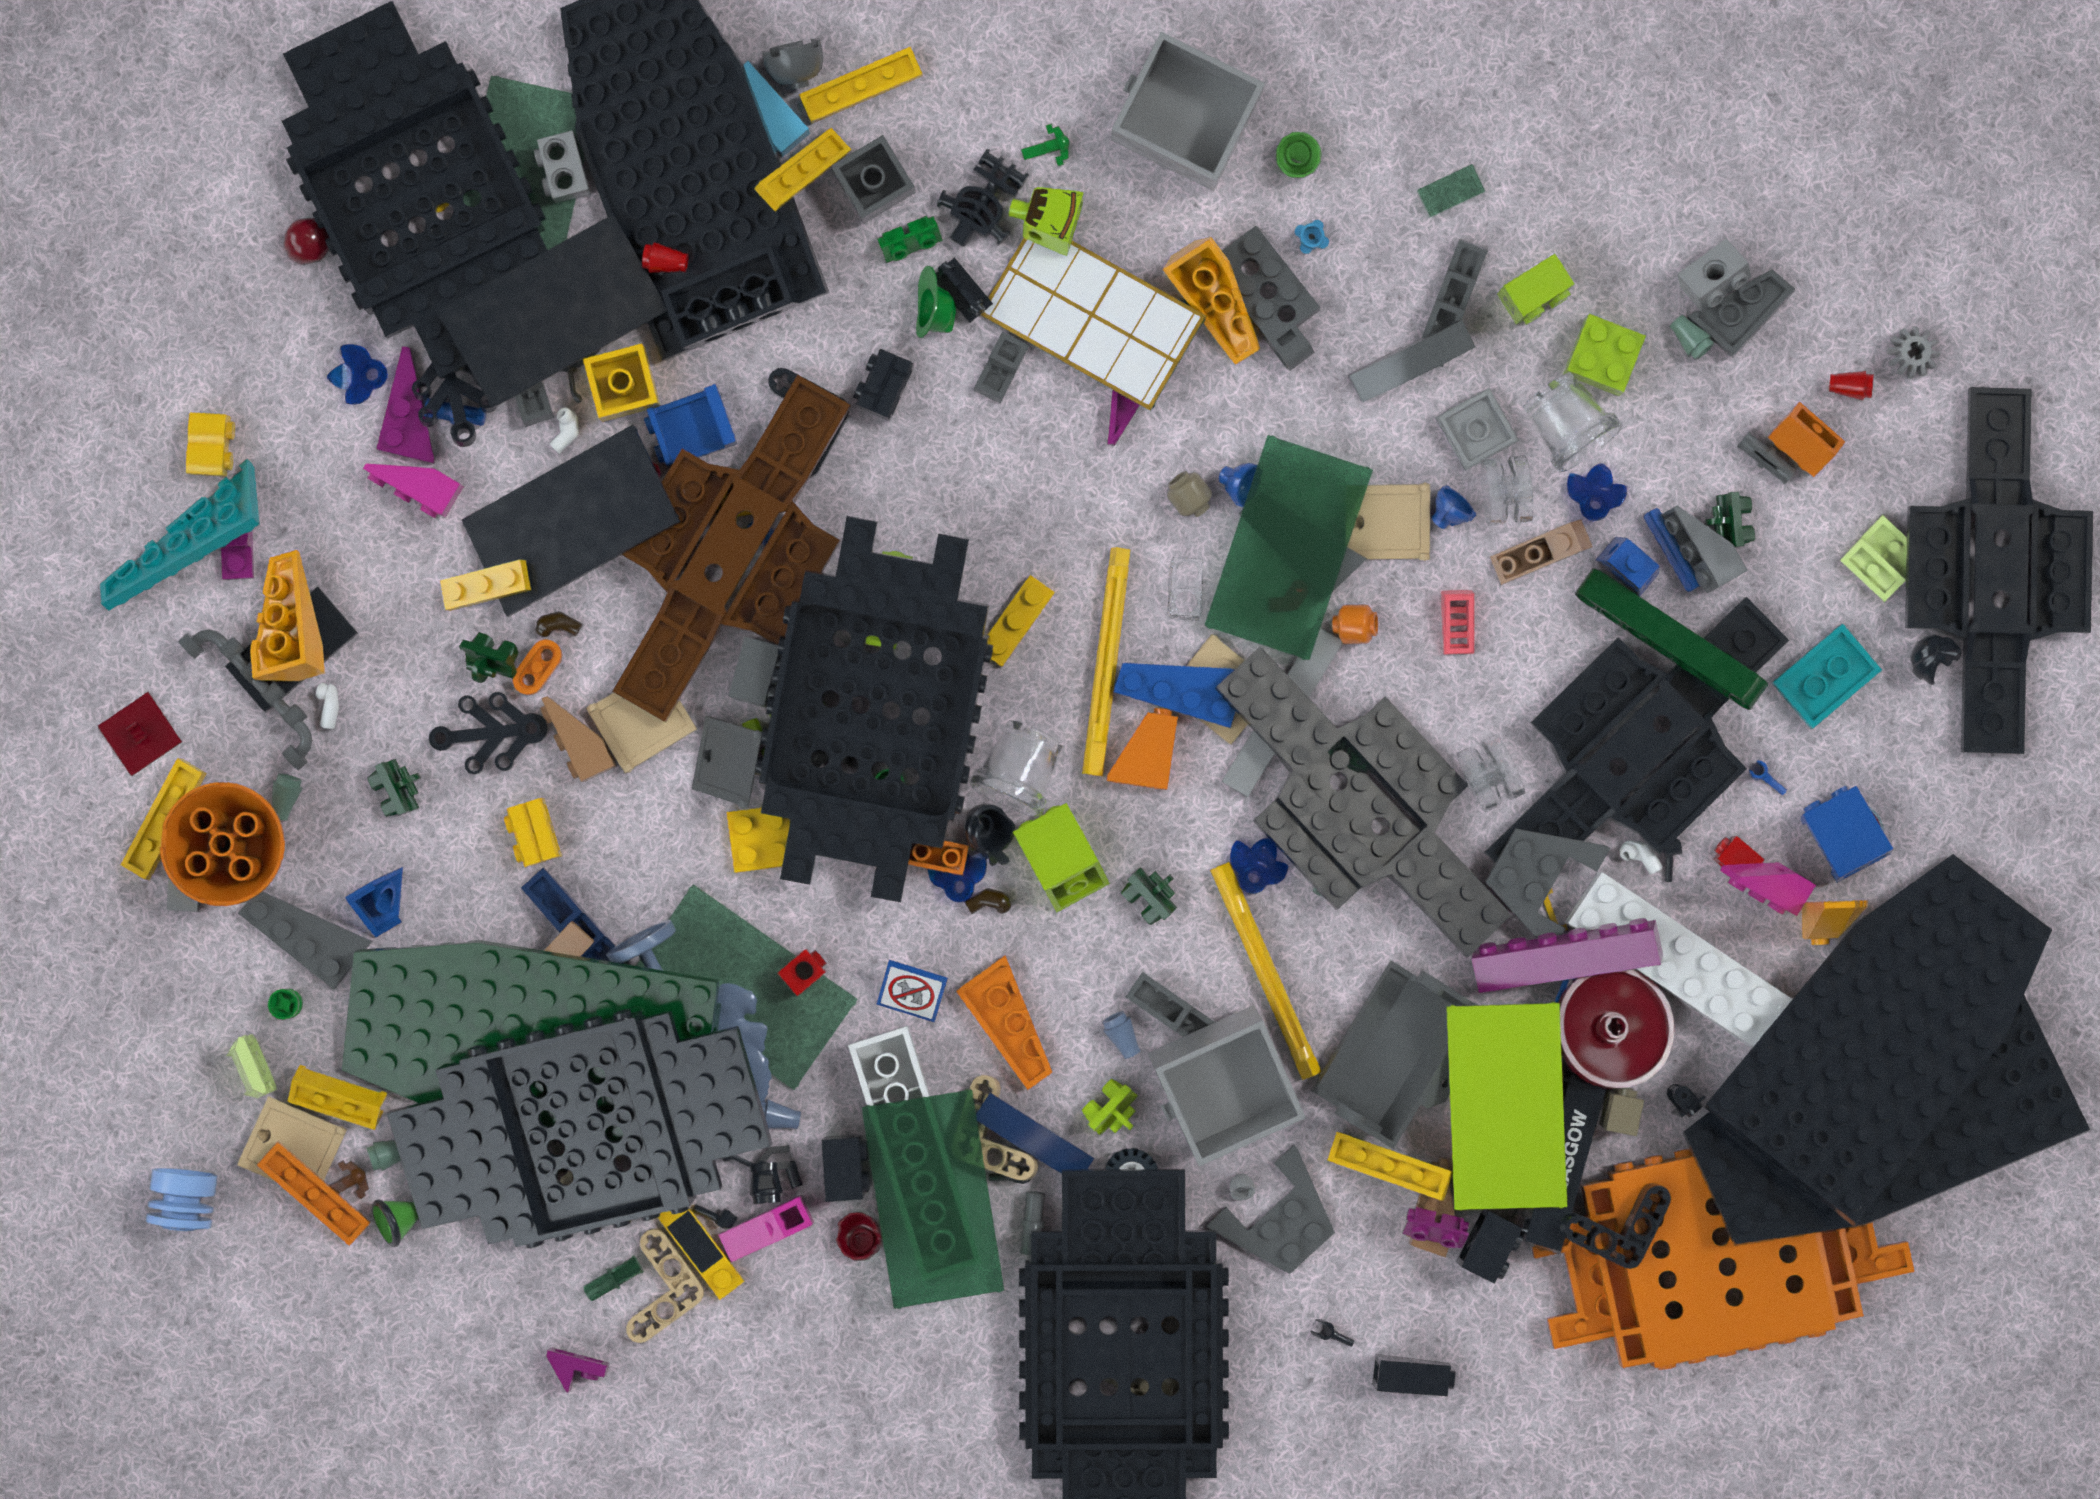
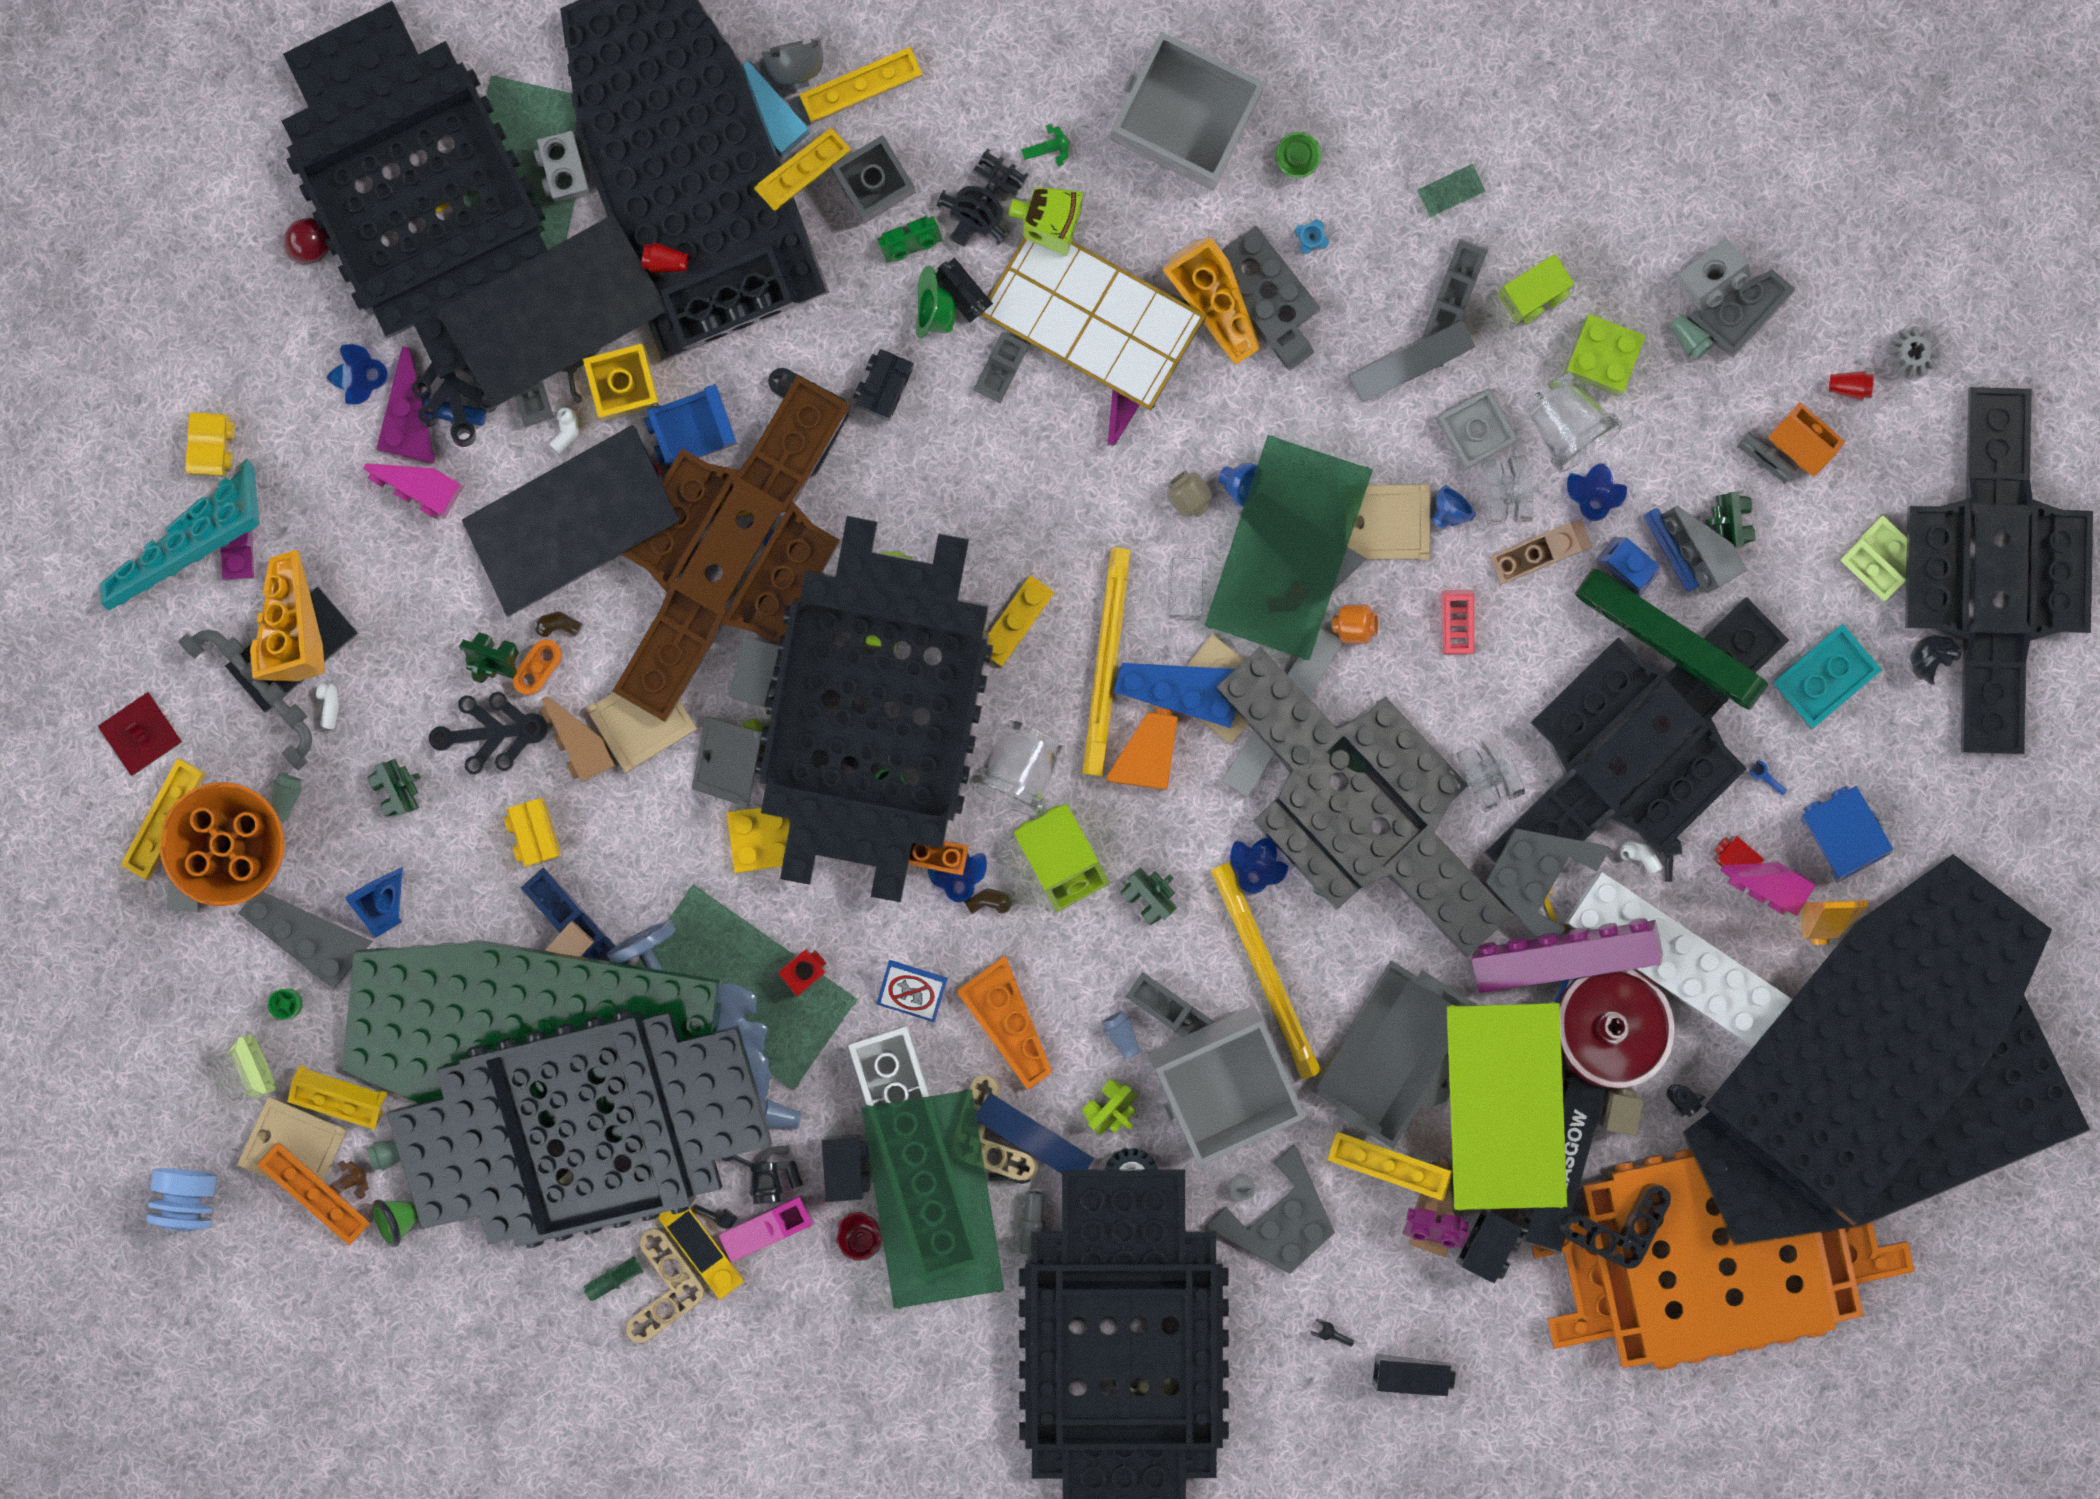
(485, 585): yellow plate -> none
(566, 1364): magenta slope -> none
(989, 832): black hat -> none

